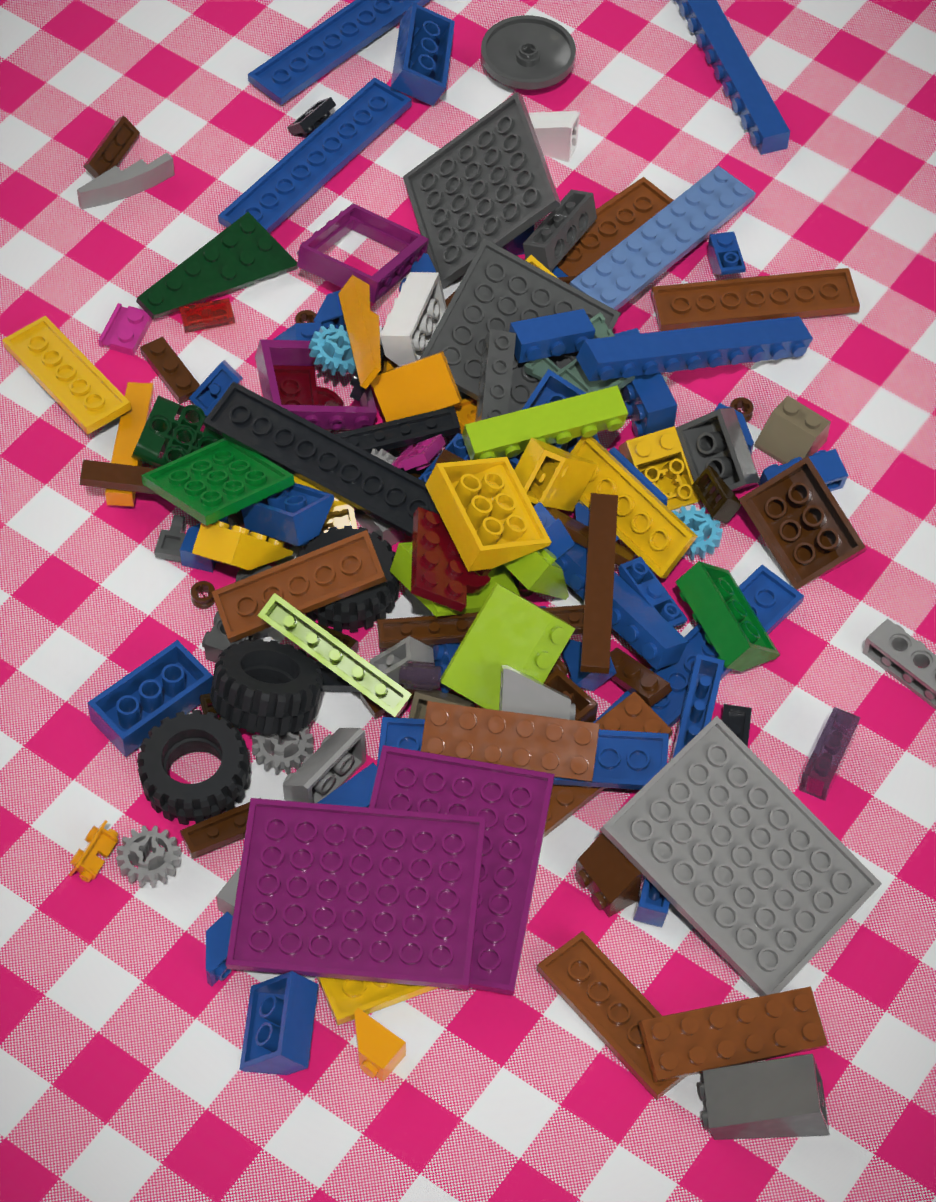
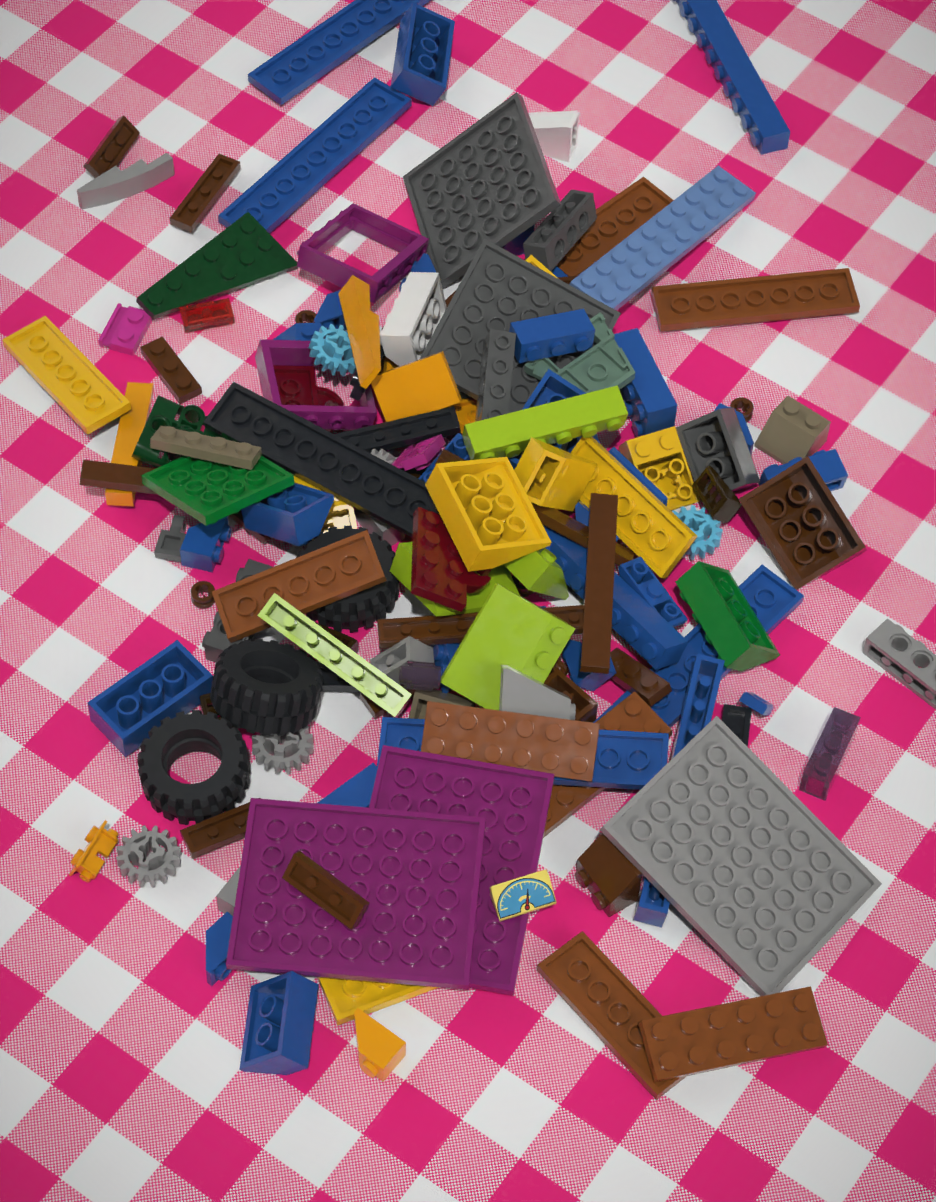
(205, 193): none -> reddish brown plate
(205, 447): none -> dark tan plate
(215, 386): blue slope -> none
(237, 547): yellow slope -> none
(317, 112): black plate -> none
(325, 890): none -> reddish brown plate
(328, 767): light grey slope -> none
(522, 895): none -> slope
(528, 52): dark grey dish -> none
(556, 531): blue slope -> none
(693, 348): blue brick -> none
(725, 254): blue slope -> none
(756, 703): none -> blue tile
(765, 1100): dark grey slope -> none

